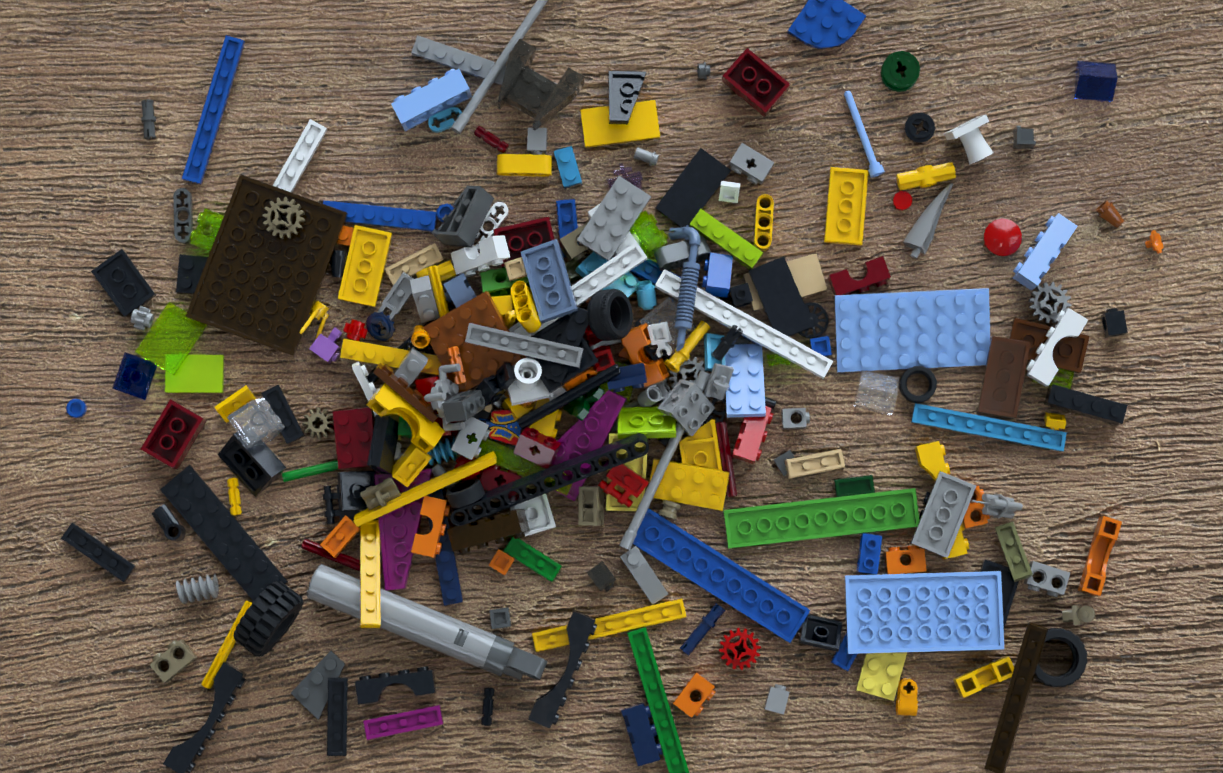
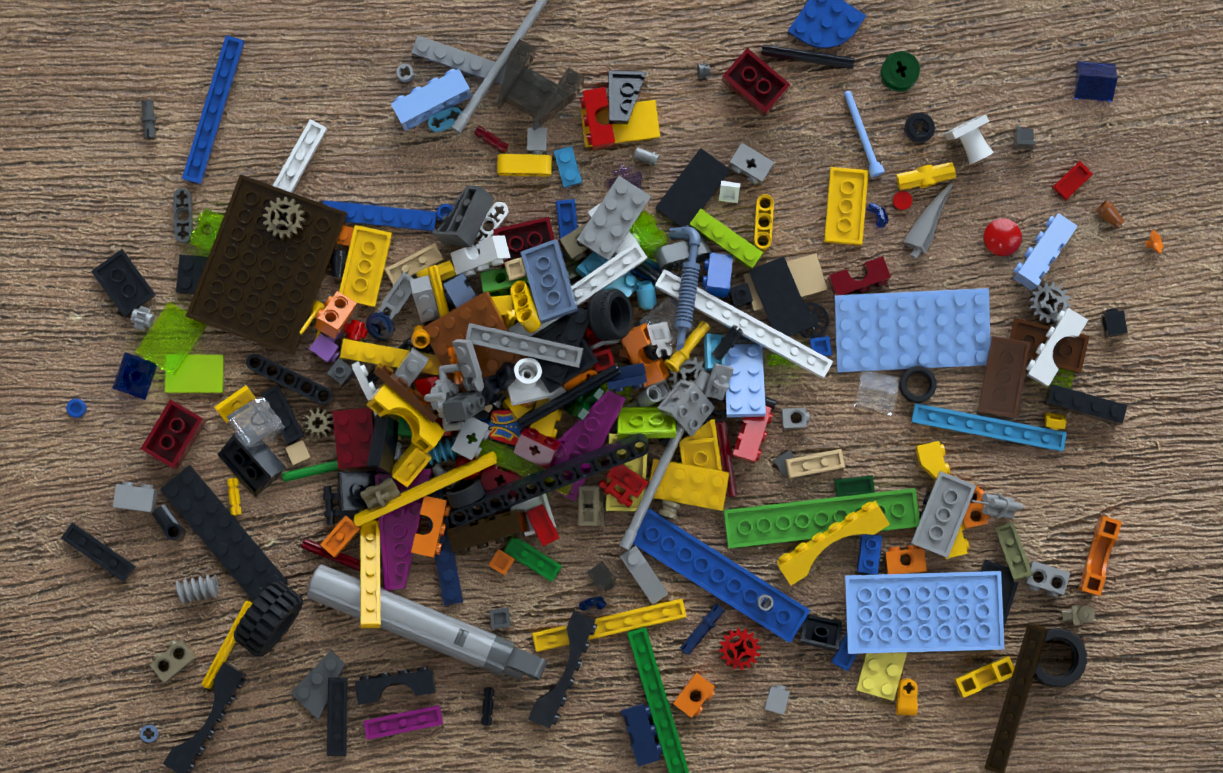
(135, 498): none -> light grey brick
(153, 729): none -> sand blue bush
(280, 378): none -> black beam
(298, 452): none -> tan tile
(337, 316): none -> orange brick
(341, 372): none -> dark grey brick
(406, 78): none -> light grey bush
(469, 365): none -> light grey hinge
(542, 525): none -> red tile
(590, 602): none -> clear blue arm
(600, 135): none -> red arch
(647, 271): none -> black axle
(767, 605): none -> light grey hinge
(808, 56): none -> black axle
(865, 521): none -> yellow arch
(880, 213): none -> clear blue arm
(1072, 180): none -> red tile

